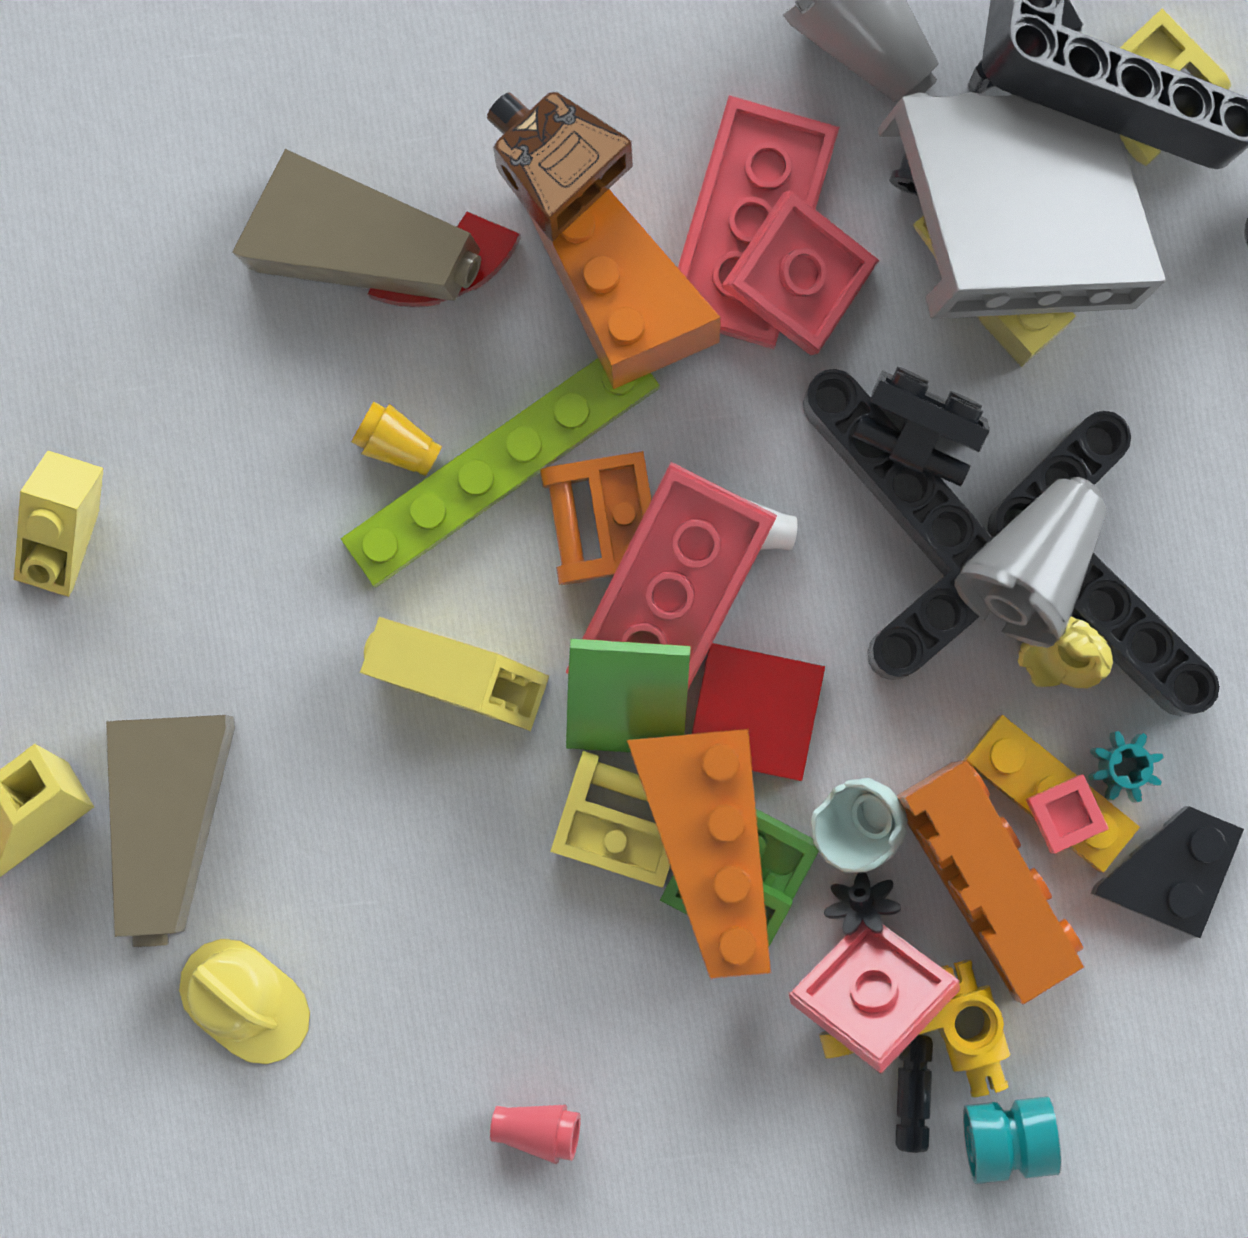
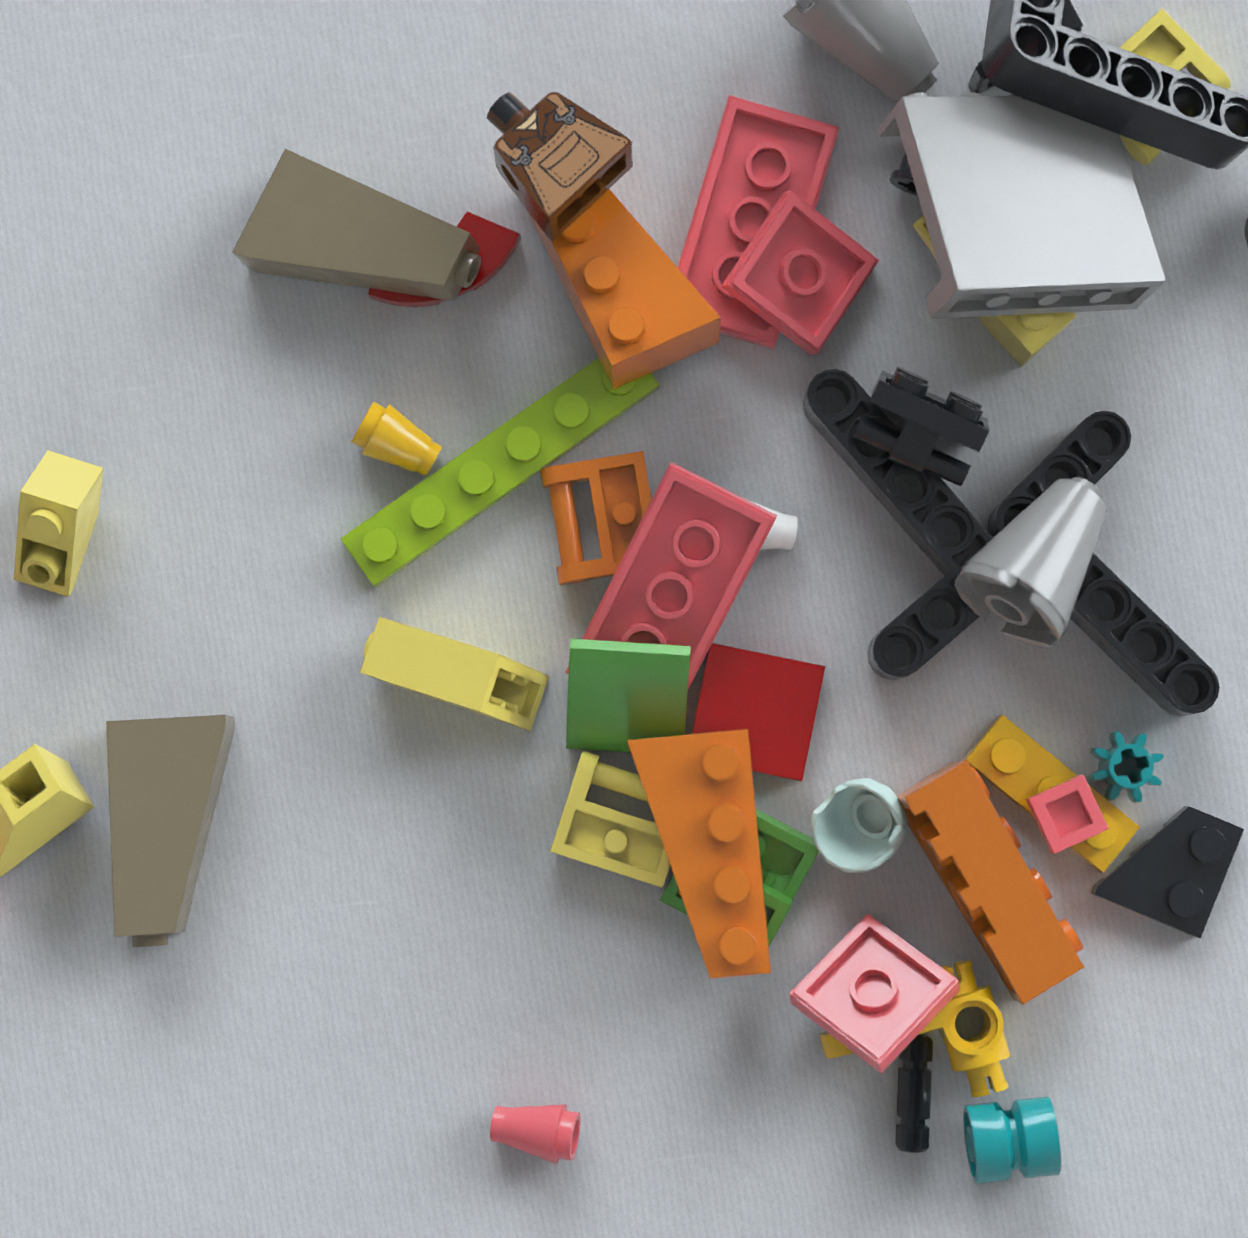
(244, 1001): light yellow piece -> none
(862, 903): black plant -> none
(1076, 659): light yellow hair -> none

